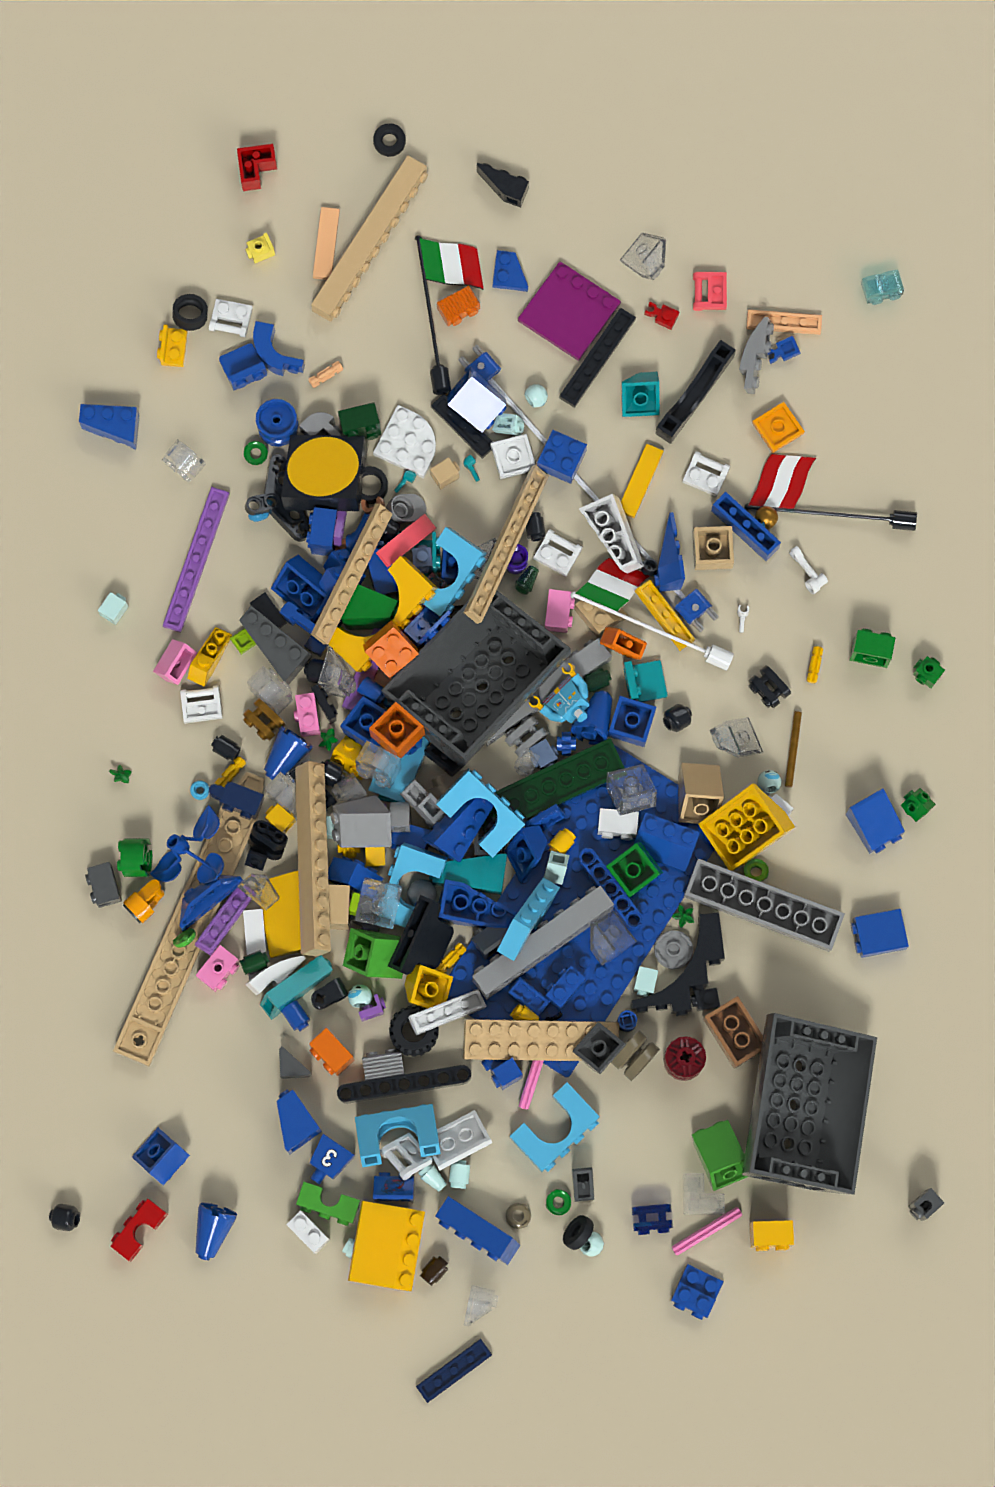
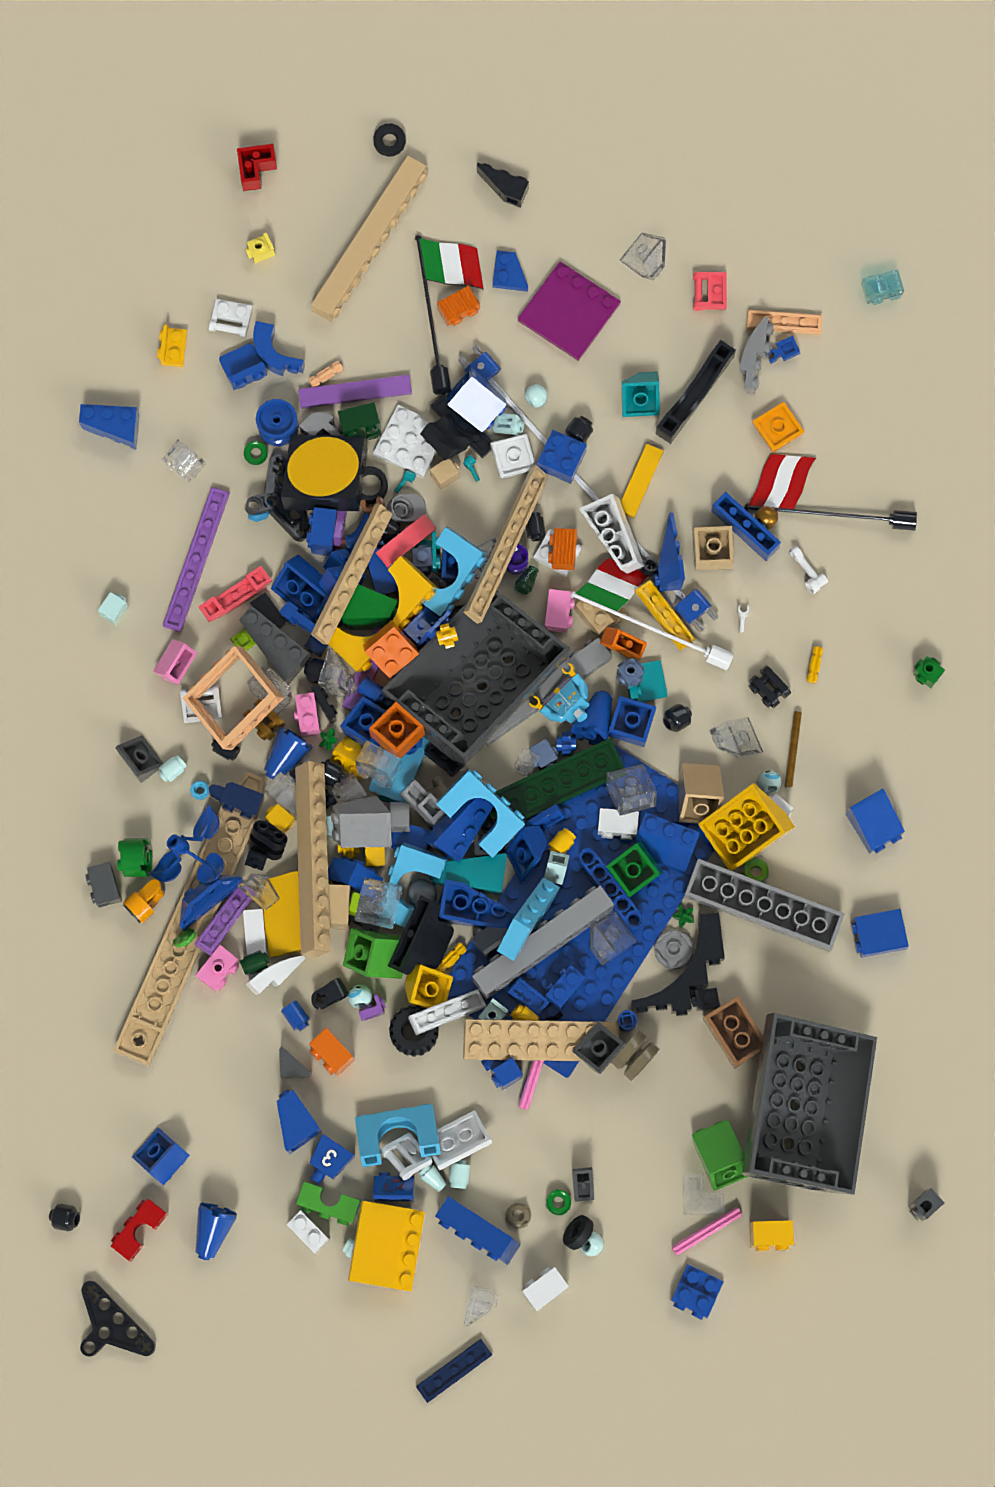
(104, 1318): none -> black beam
(120, 774): green plant -> none
(139, 757): none -> dark grey slope
(172, 768): none -> light aqua brick
(190, 300): black tyre -> none
(208, 656): yellow slope -> none
(231, 740): none -> light nougat window
(231, 772): yellow axle -> none
(236, 595): none -> coral slope
(296, 986): teal slope -> none
(326, 243): light nougat tile -> none
(355, 391): none -> medium lavender tile
(383, 1065): light grey brick -> none
(395, 1080): black beam -> none
(434, 1270): dark brown brick -> none
(445, 437): none -> black brick
(447, 635): none -> yellow gear
(495, 1007): none -> light aqua brick
(527, 725): light grey brick -> none
(543, 1153): medium azure arch -> none
(545, 1288): none -> white brick
(564, 549): none -> orange brick
(579, 429): none -> black head
(597, 357): black plate -> none
(597, 680): clear green brick -> none
(630, 679): none -> sand blue brick
(644, 1227): clear blue brick -> none
(645, 981): light aqua brick -> none
(665, 316): red plate -> none
(679, 1068): dark red wheel -> none
(703, 479): white plate -> none
(872, 648): green brick -> none
(917, 804): green brick -> none

